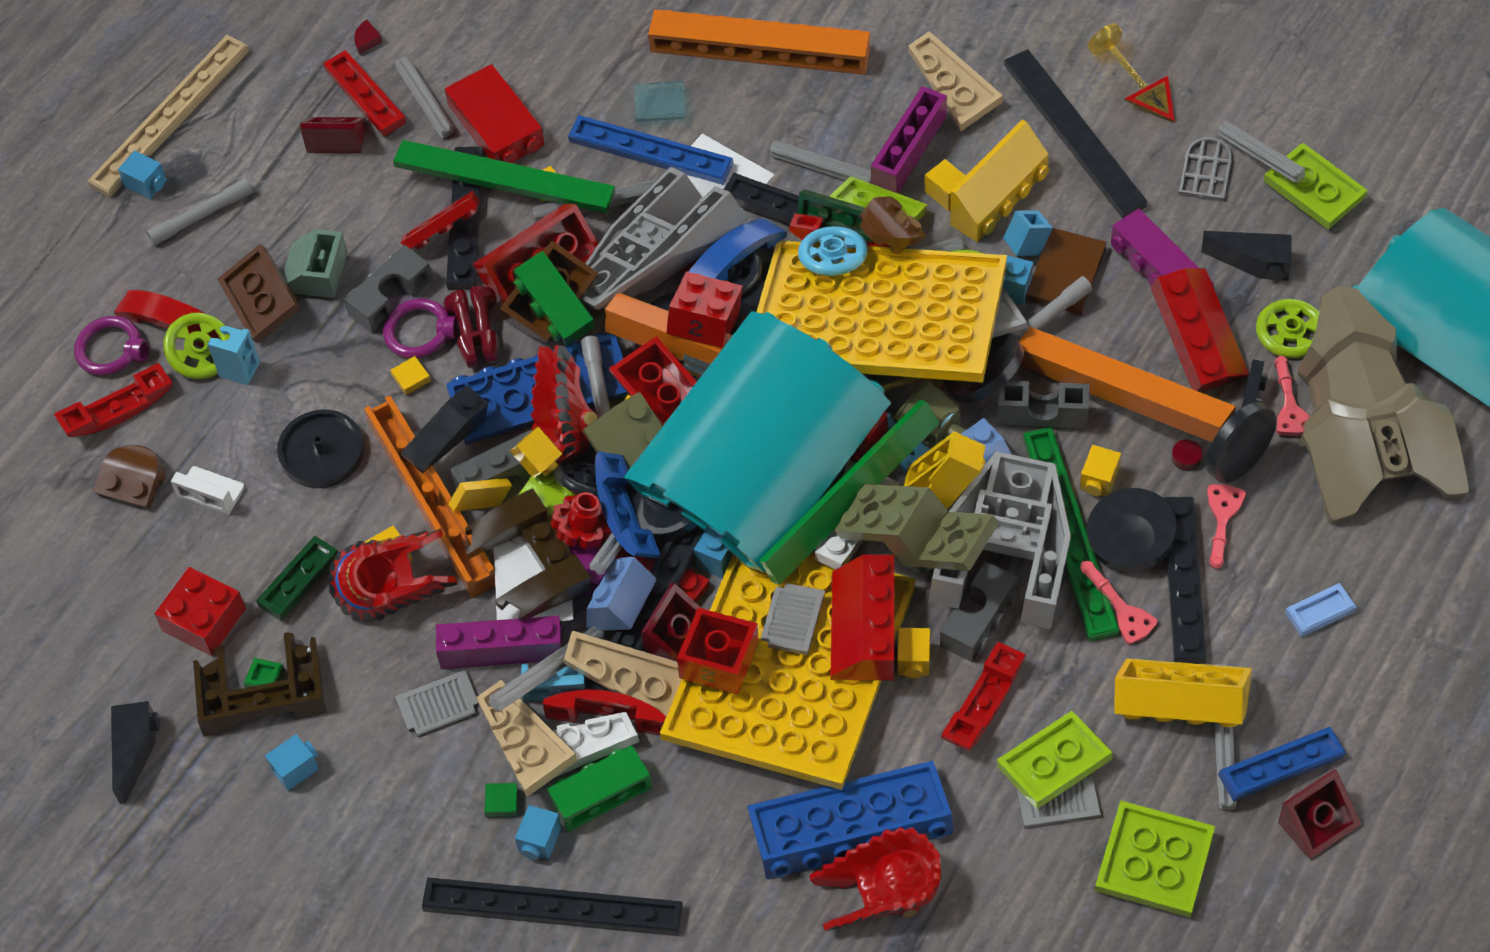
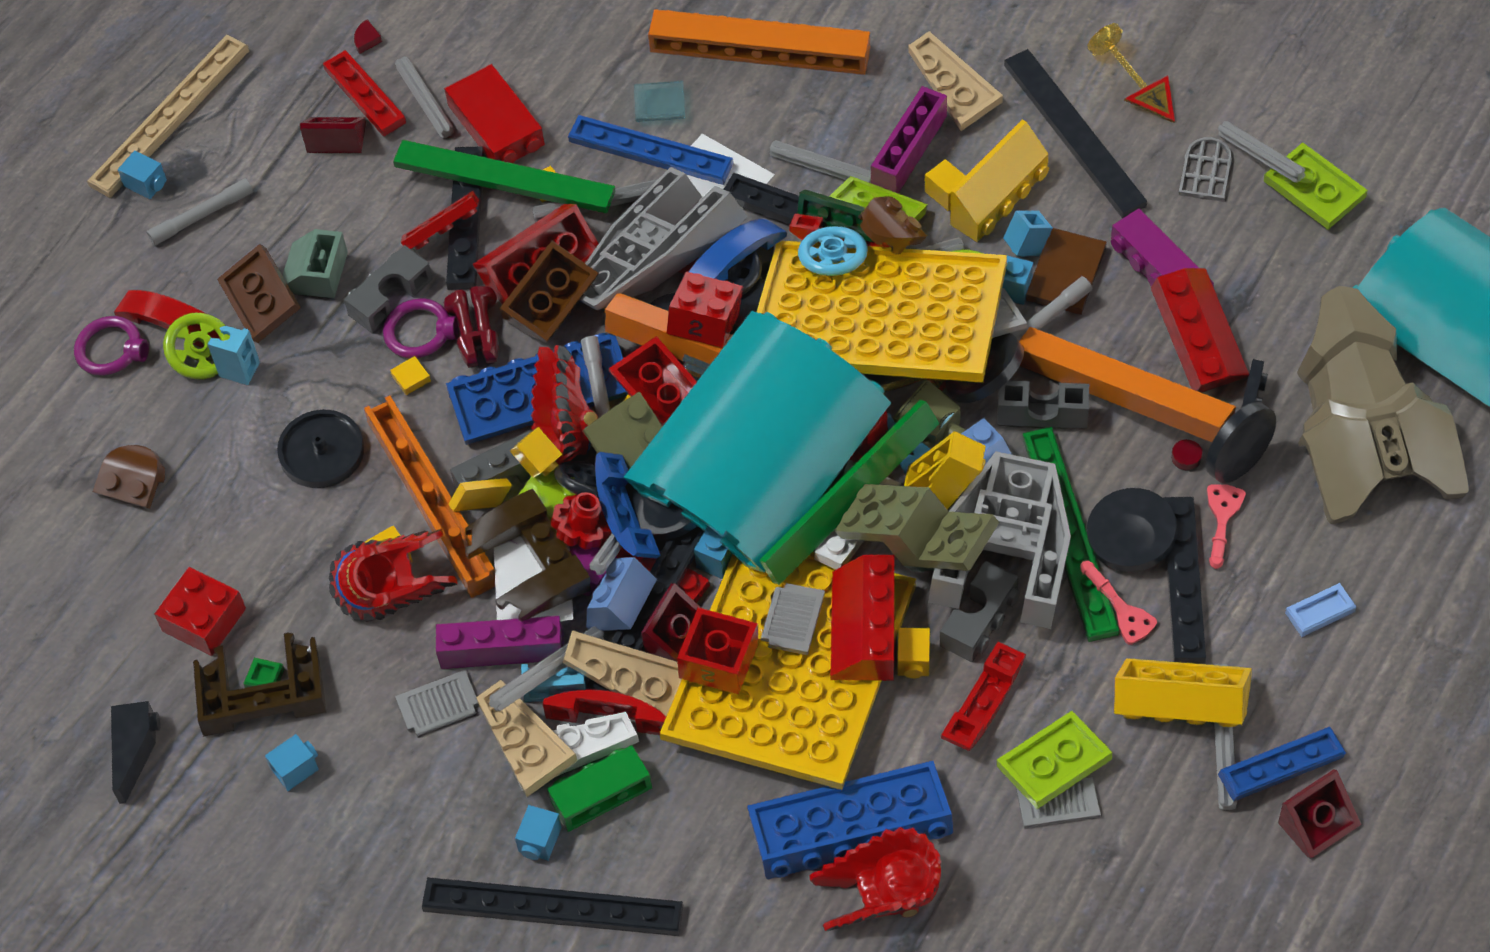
(116, 407): red slope -> none
(208, 489): white panel -> none
(297, 578): dark green plate -> none
(446, 429): black slope -> none
(501, 800): green tile -> none
(552, 299): green brick -> none
(1100, 471): yellow brick -> none
(1155, 858): lime plate -> none
(1254, 253): black slope -> none
(1275, 342): lime plate -> none
(1290, 407): coral piece -> none

